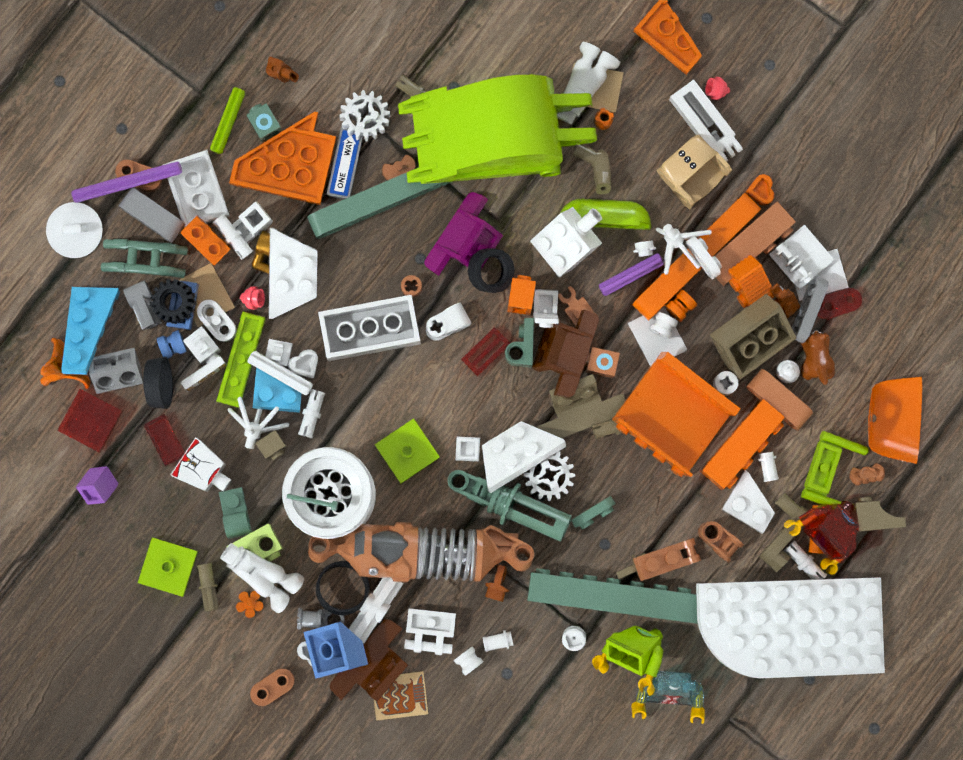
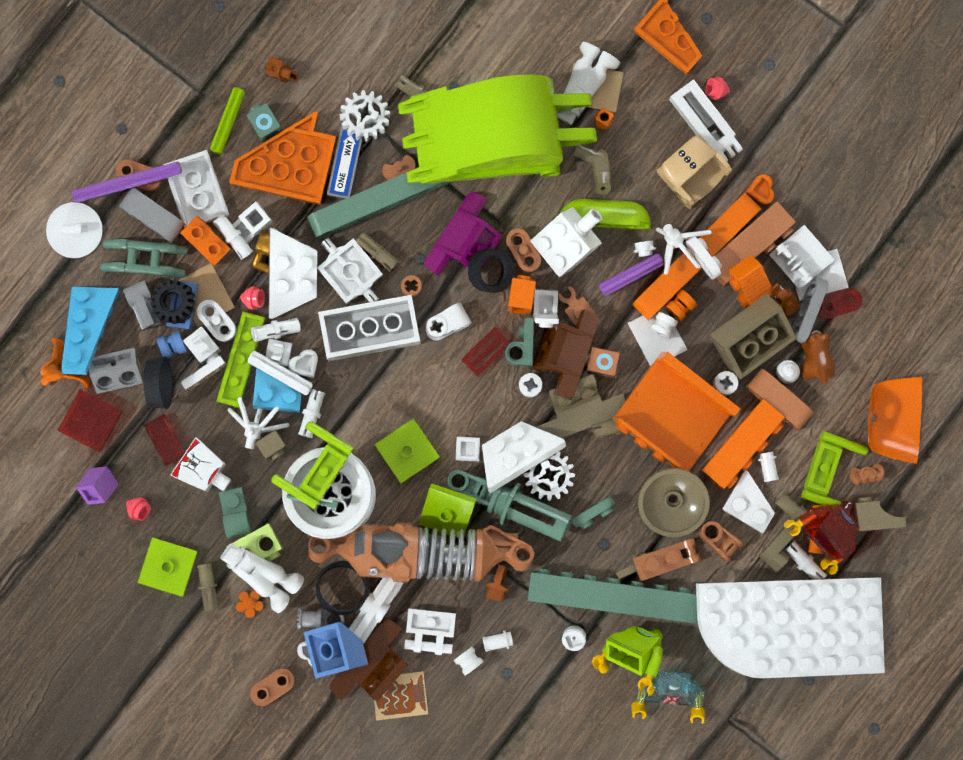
(138, 508): none -> coral plate
(275, 329): none -> white pin
(323, 471): none -> lime plate
(349, 271): none -> white plate
(378, 252): none -> dark tan axle
(446, 510): none -> lime plate
(523, 251): none -> nougat plate
(530, 388): none -> white wheel
(677, 516): none -> dark tan dish

